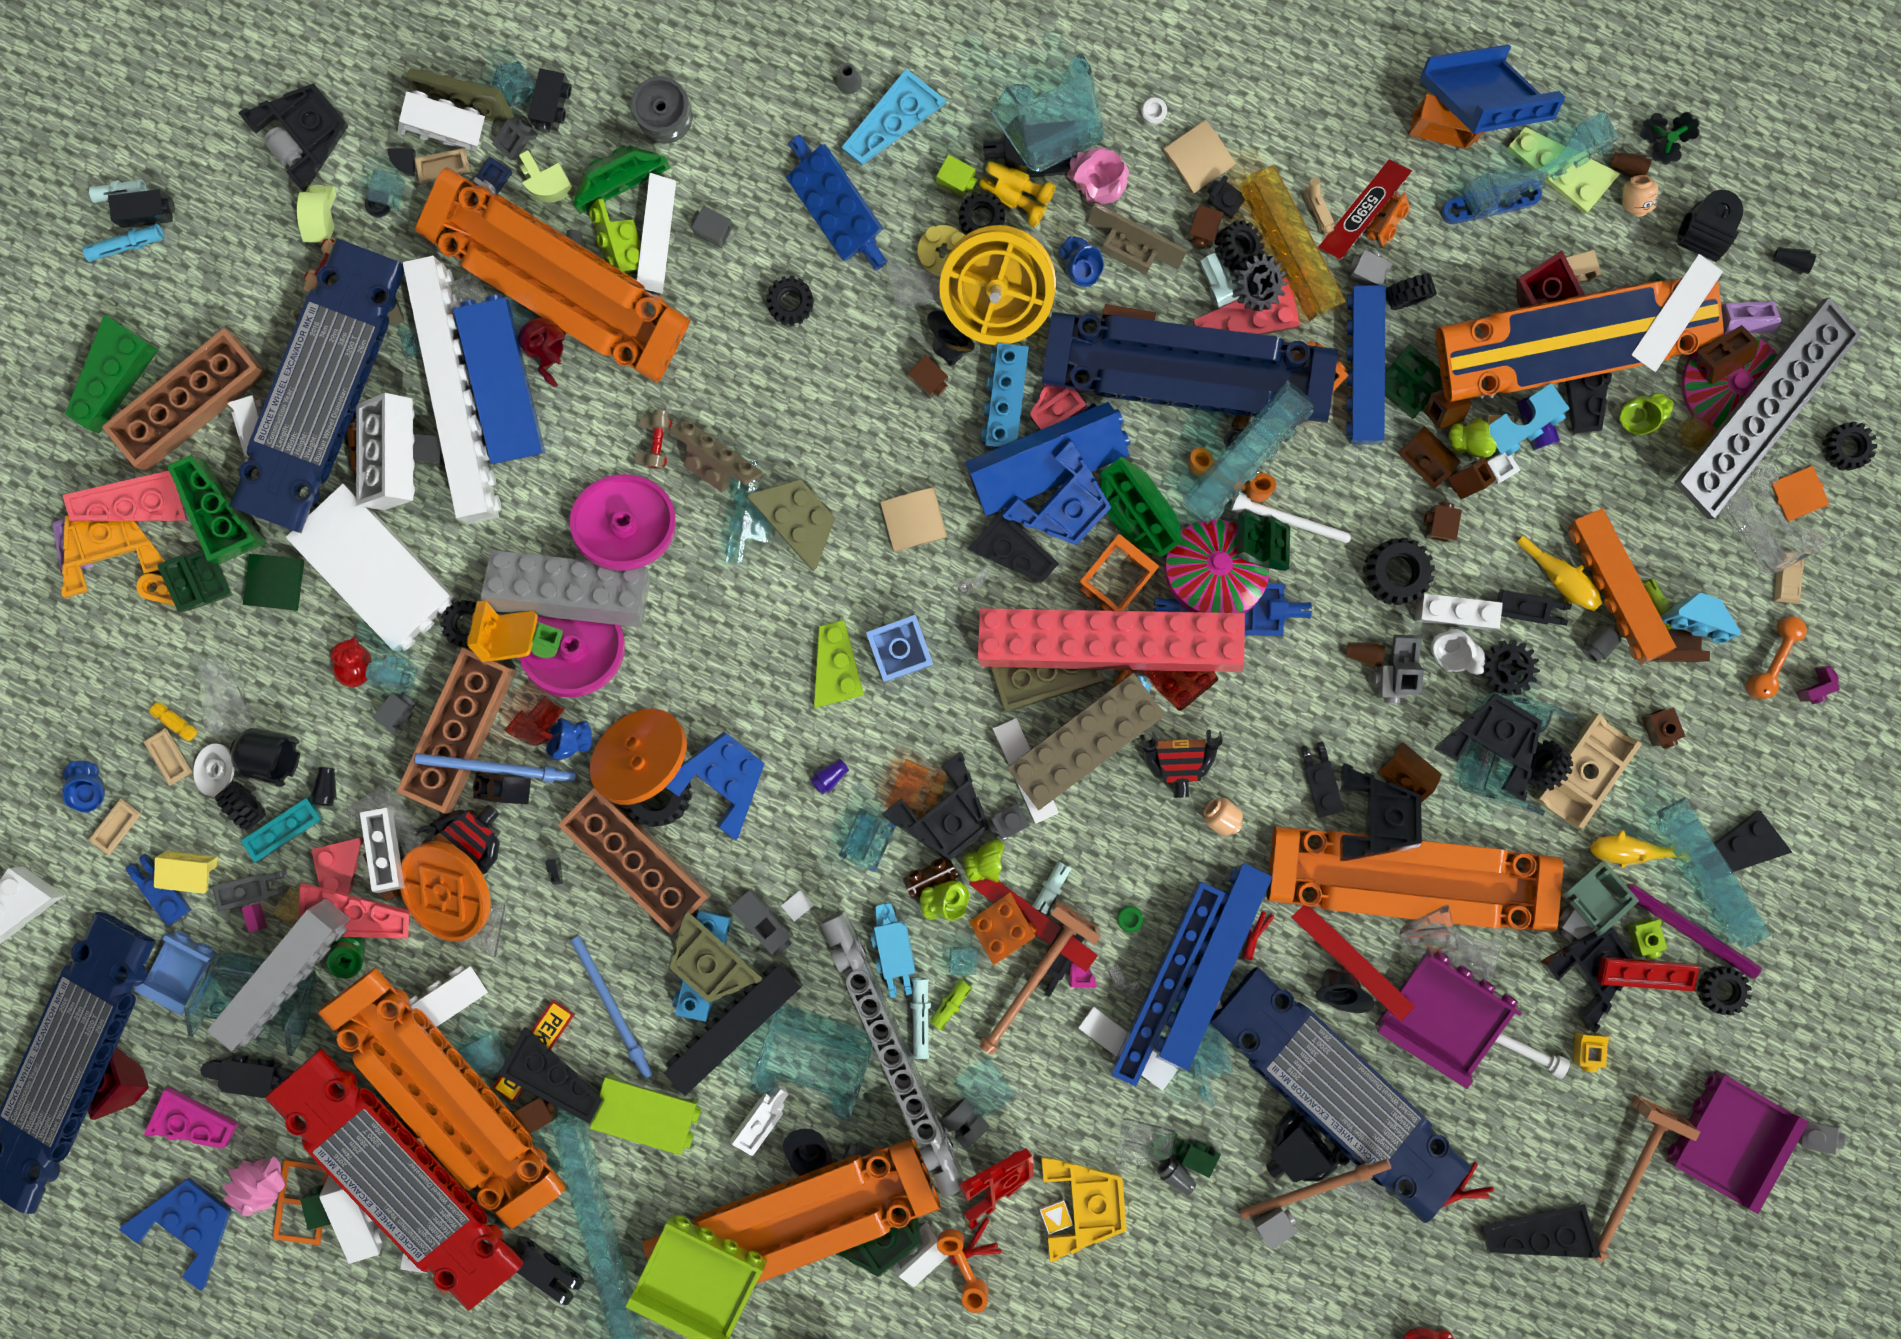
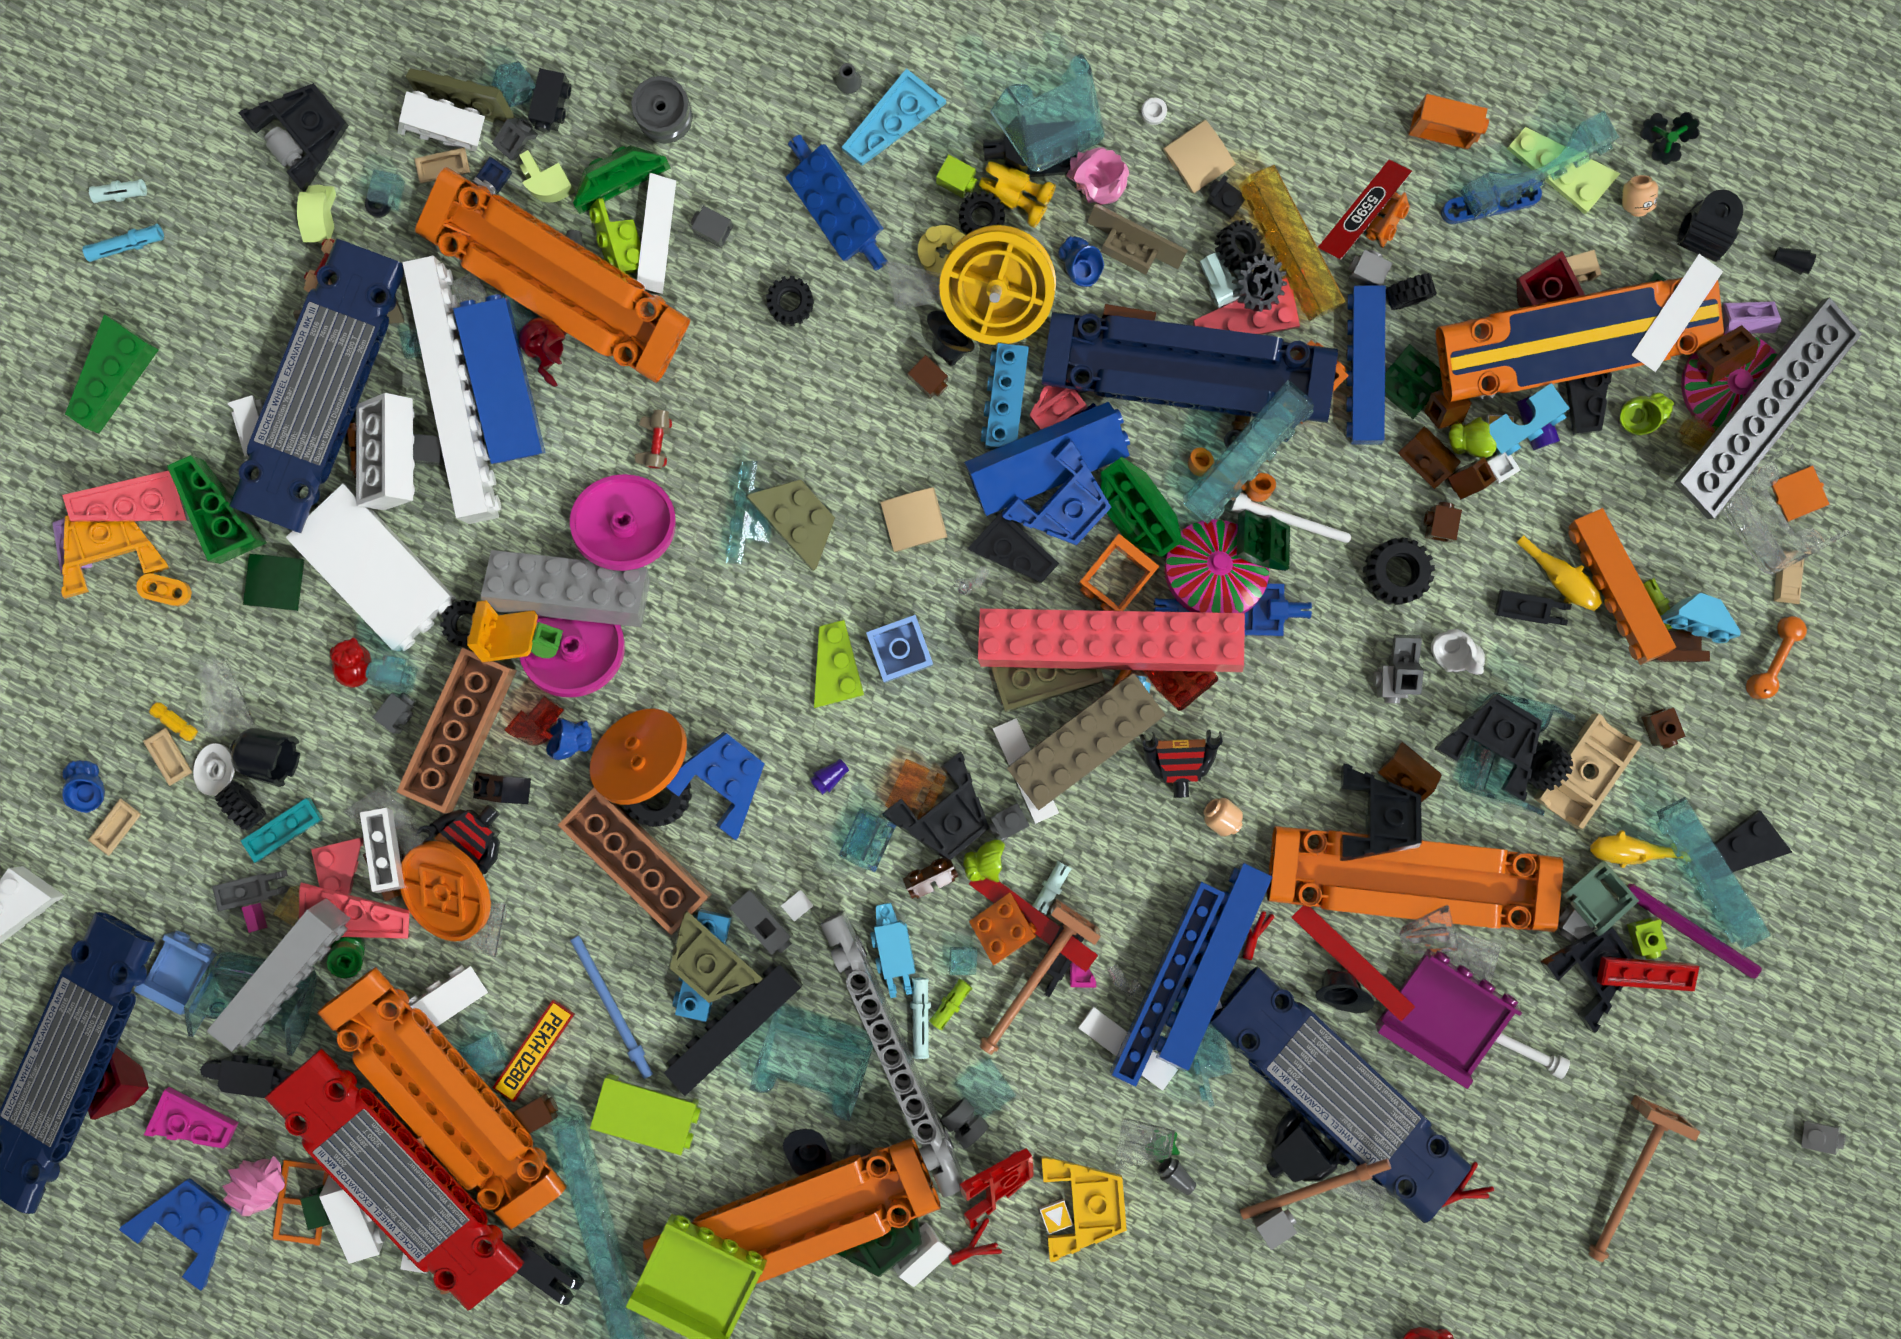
(141, 208): black brick -> none
(166, 902): blue hinge -> none
(183, 871): light yellow panel -> none
(184, 400): nougat brick -> none
(194, 581): dark green slope -> none
(324, 787): black cone -> none
(403, 160): black tile -> none
(547, 774): medium blue bar -> none
(549, 1077): black wing -> none
(554, 867): black tile -> none
(712, 459): dark tan bracket -> none
(760, 1120): white hinge -> none
(945, 901): lime hair -> none
(951, 1243): orange piece -> none
(1130, 919): green tile -> none
(1197, 1156): dark green brick -> none
(1204, 227): reddish brown brick -> none
(1317, 205): tan piece -> none
(1322, 782): black hinge -> none
(1366, 652): reddish brown cone -> none
(1458, 612): white brick -> none
(1487, 90): blue panel -> none
(1512, 657): black gear -> none
(1551, 1233): black wing -> none
(1590, 1051): yellow window -> none
(1602, 642): dark grey brick -> none
(1631, 164): reddish brown cone -> none
(1738, 996): black tyre -> none
(1739, 1143): magenta panel -> none
(1828, 684): magenta bracket -> none
(1835, 451): black tyre -> none

